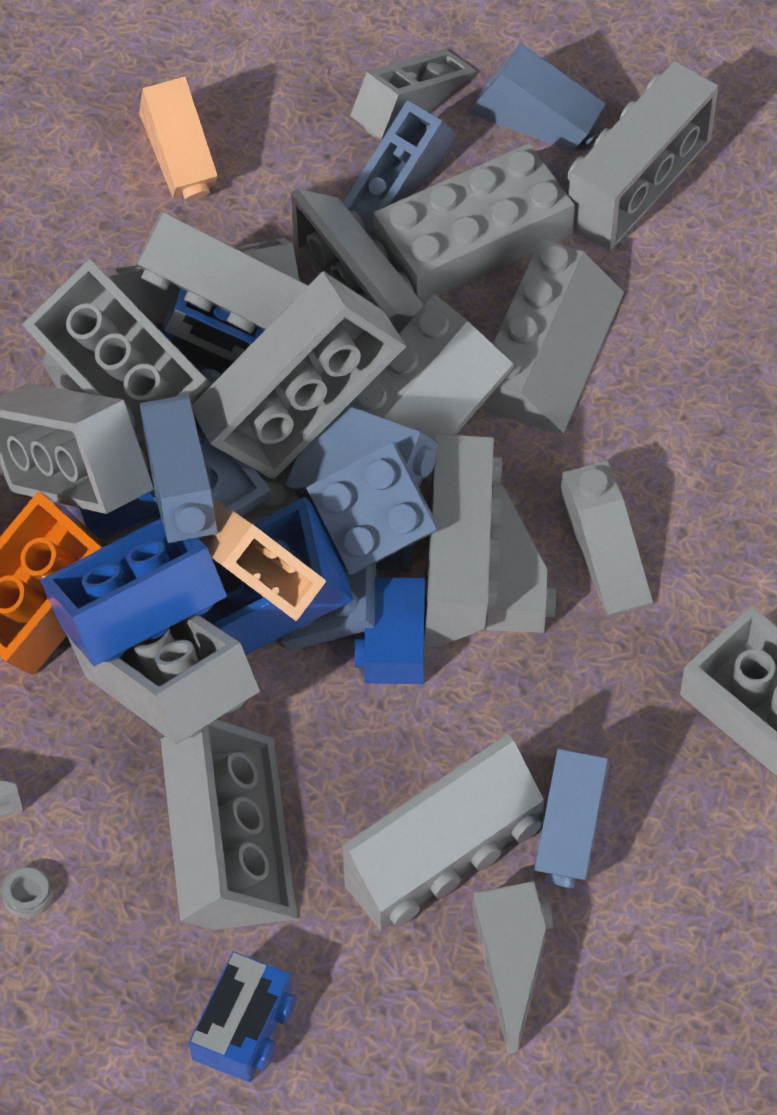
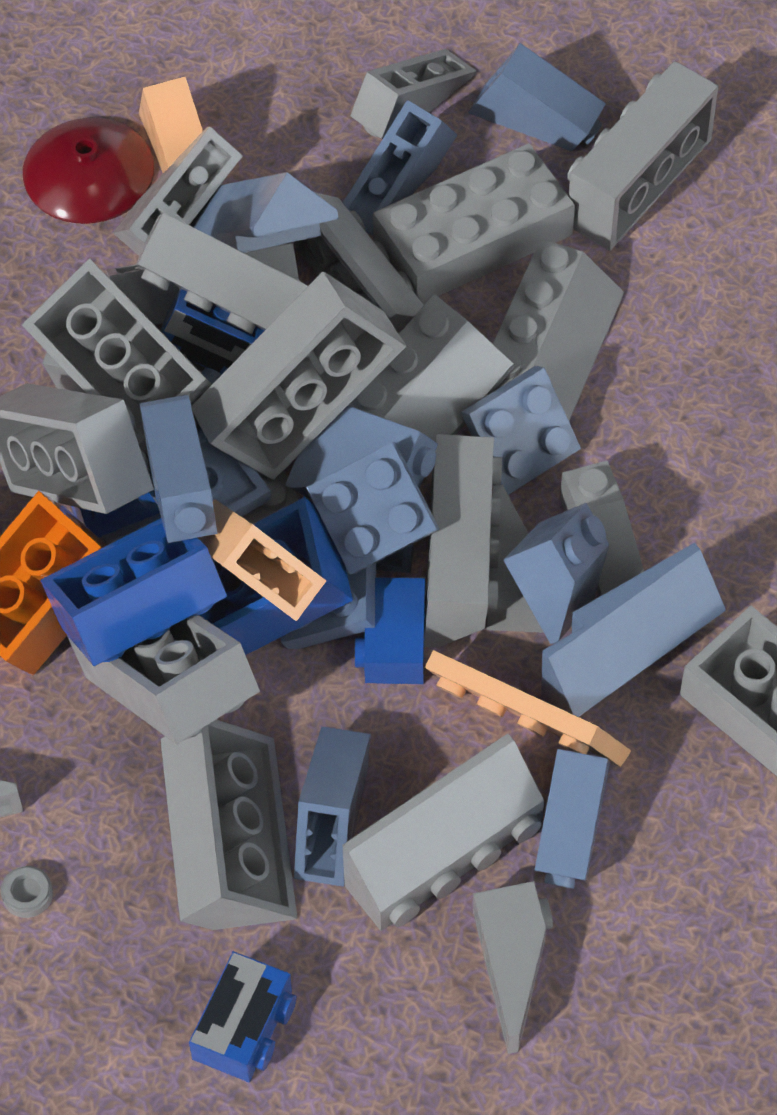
(92, 184): none -> dark red dish
(181, 188): none -> light grey slope
(263, 213): none -> sand blue slope
(330, 804): none -> sand blue slope
(526, 427): none -> sand blue plate
(534, 713): none -> light nougat wing
(560, 567): none -> sand blue slope
(629, 630): none -> sand blue slope

